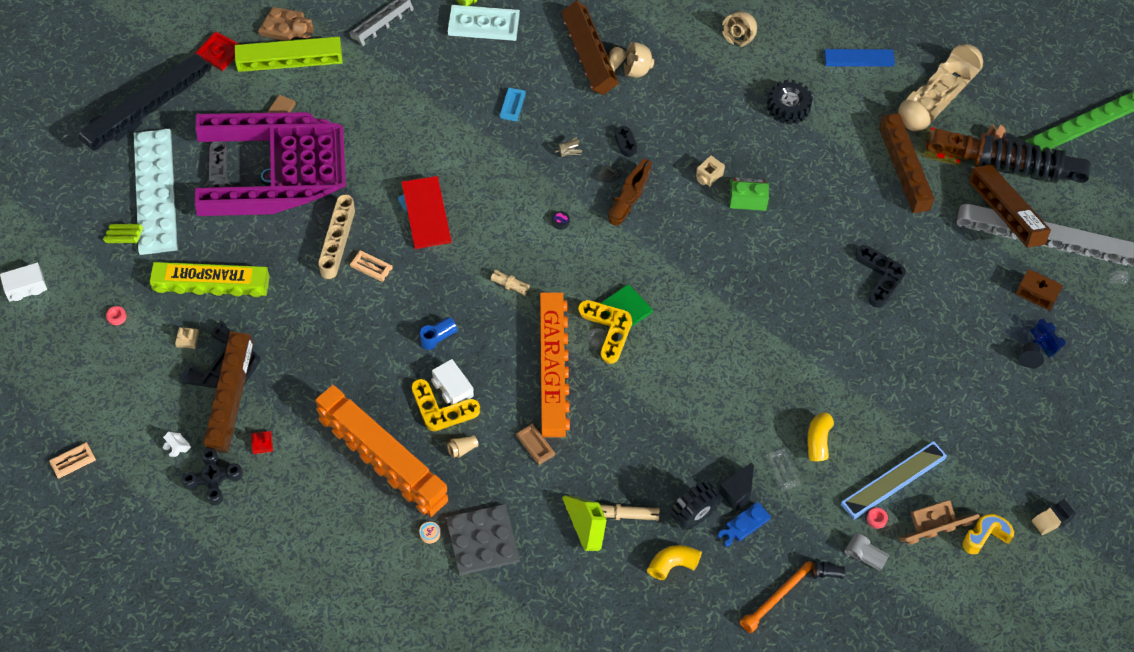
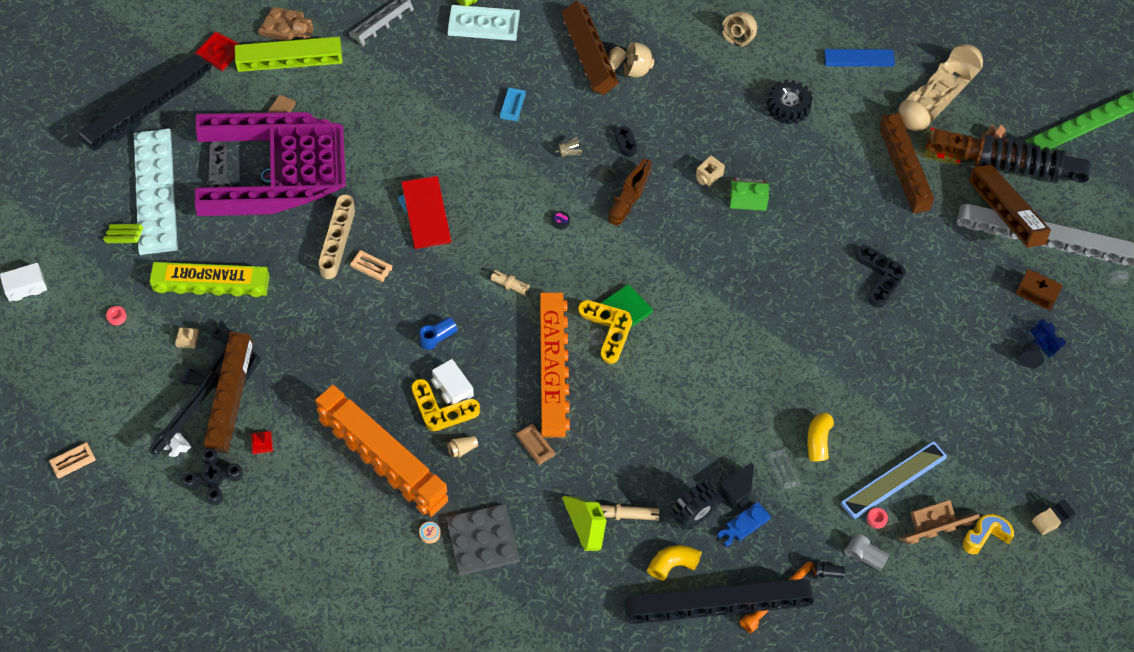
(164, 438): none -> black axle
(719, 601): none -> black beam

